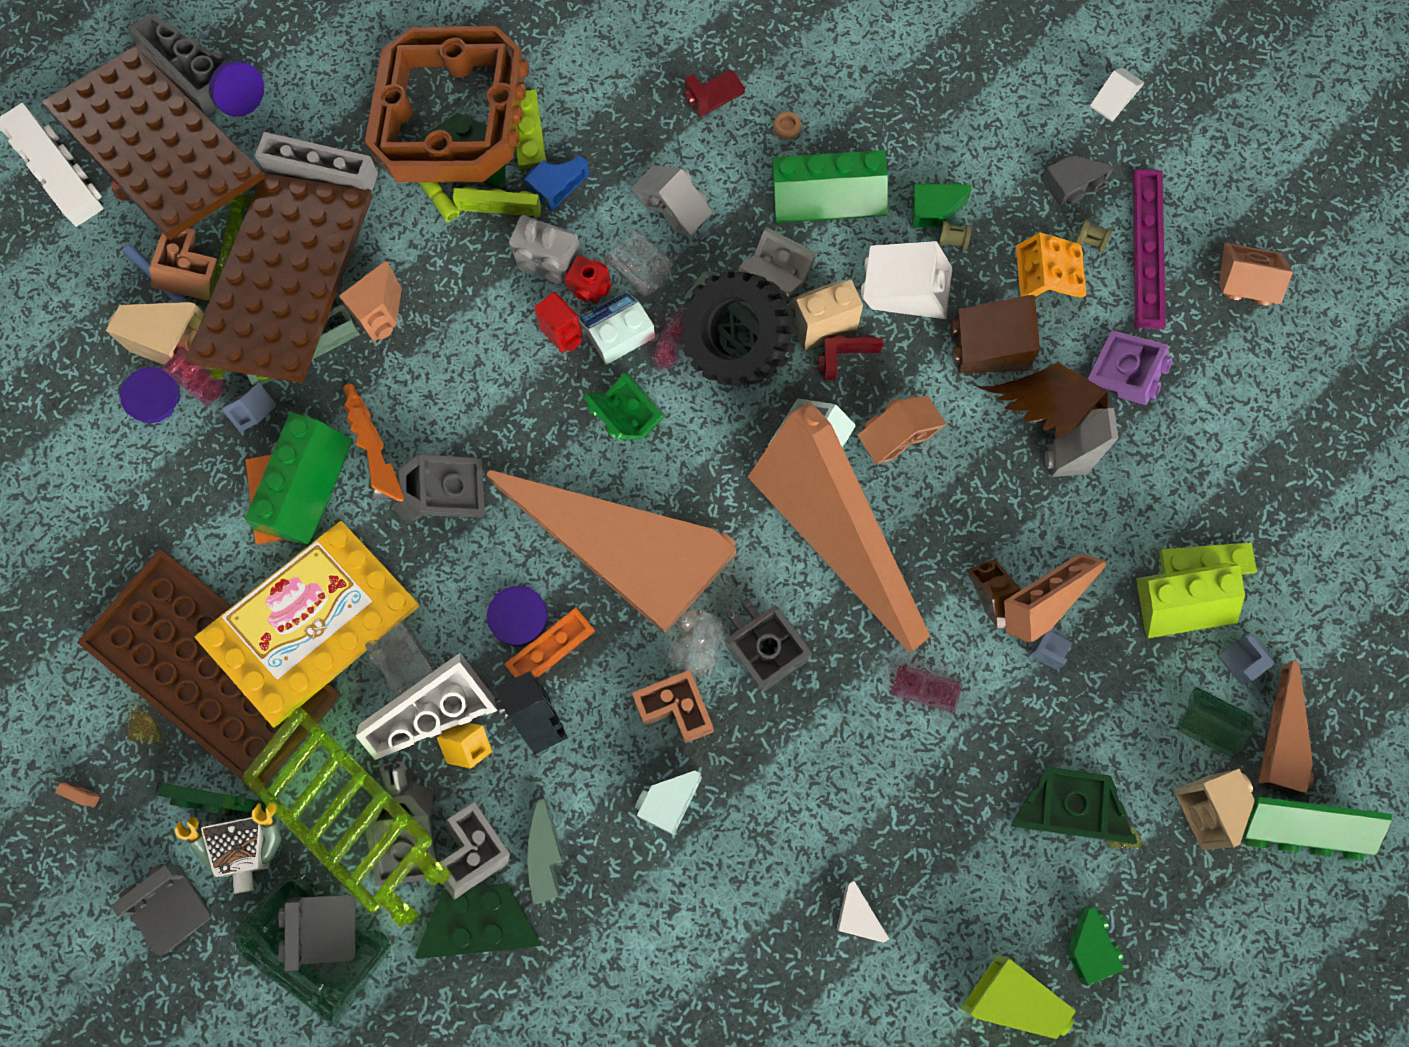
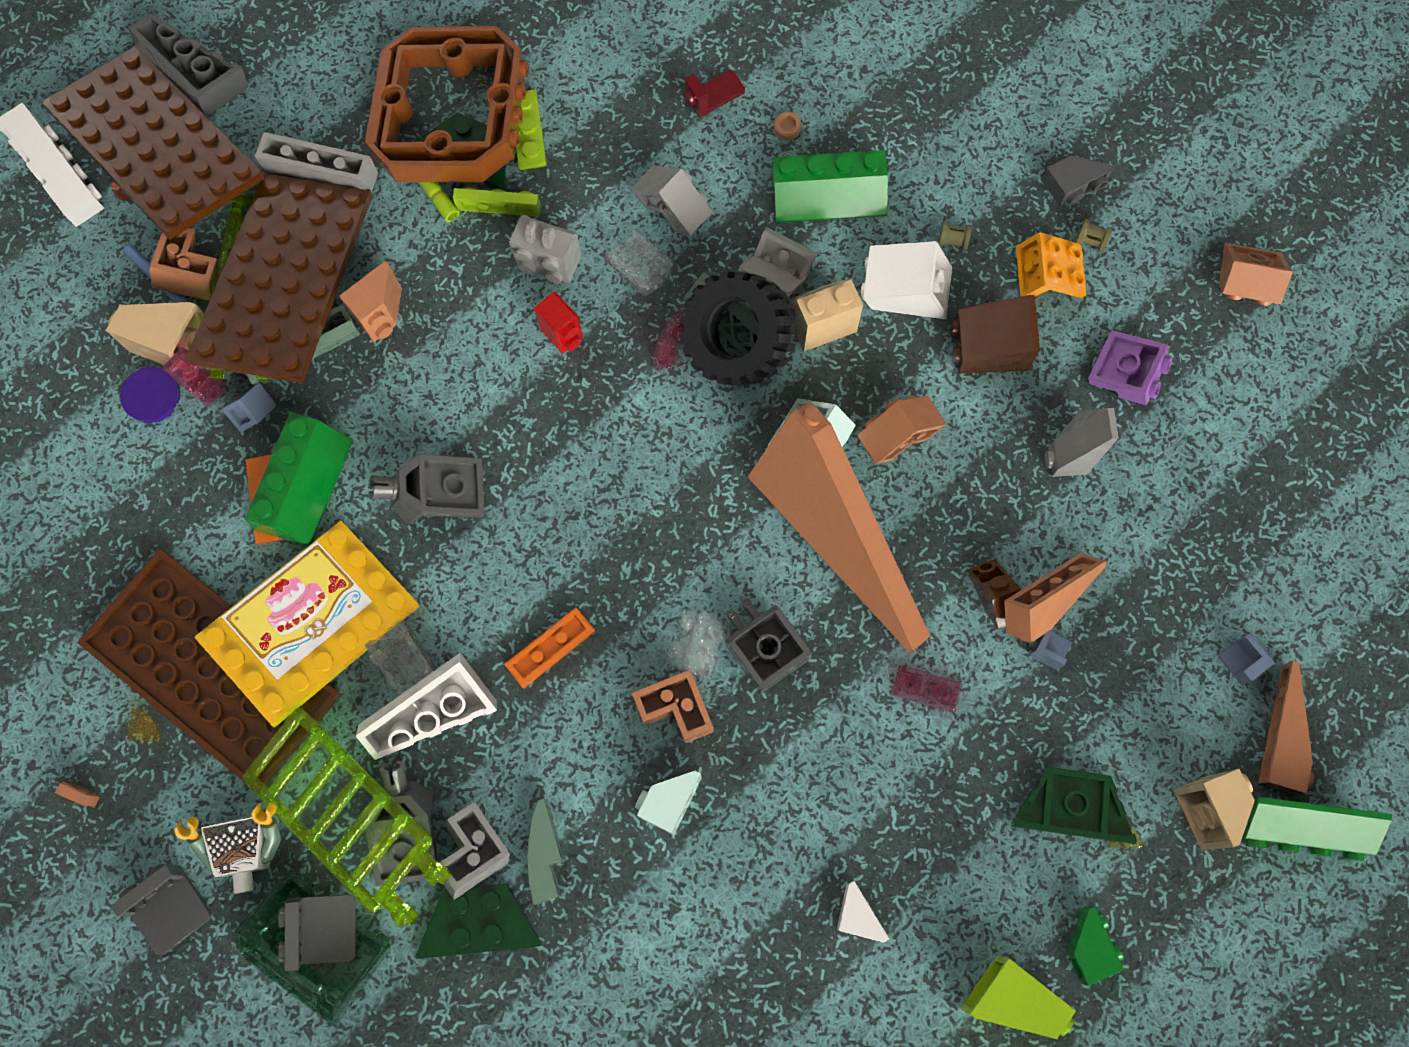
(206, 800): dark green wing -> none
(236, 88): dark purple tile -> none
(381, 474): orange sword -> none
(464, 745): yellow panel -> none
(517, 616): dark purple tile -> none
(530, 711): black wedge -> none
(556, 181): blue arch -> none
(588, 279): red brick -> none
(617, 327): light aqua slope -> none
(625, 409): green bracket -> none
(641, 555): nougat slope -> none
(841, 344): dark red bracket -> none
(937, 202): green slope -> none
(1053, 395): reddish brown piece -> none
(1116, 93): white slope -> none
(1148, 249): magenta tile -> none
(1191, 599): lime slope -> none
(1194, 557): lime plate -> none
(1215, 723): clear green panel -> none

